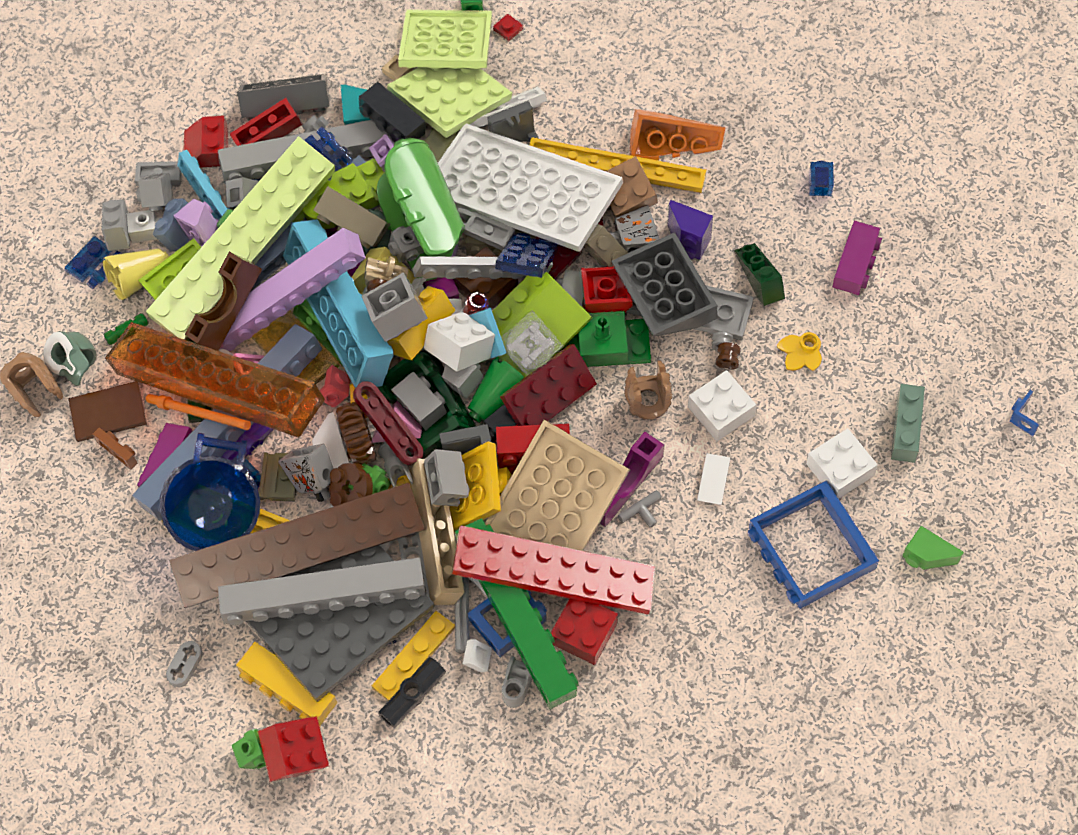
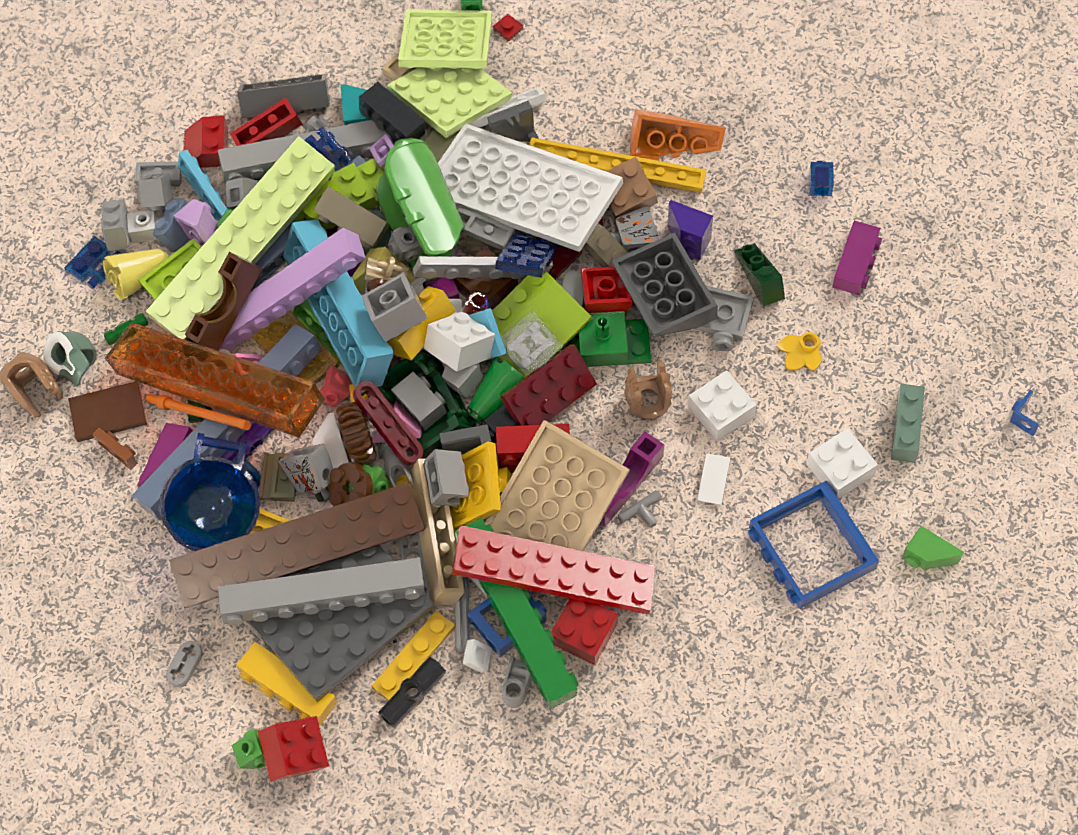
(728, 355): reddish brown wheel -> none

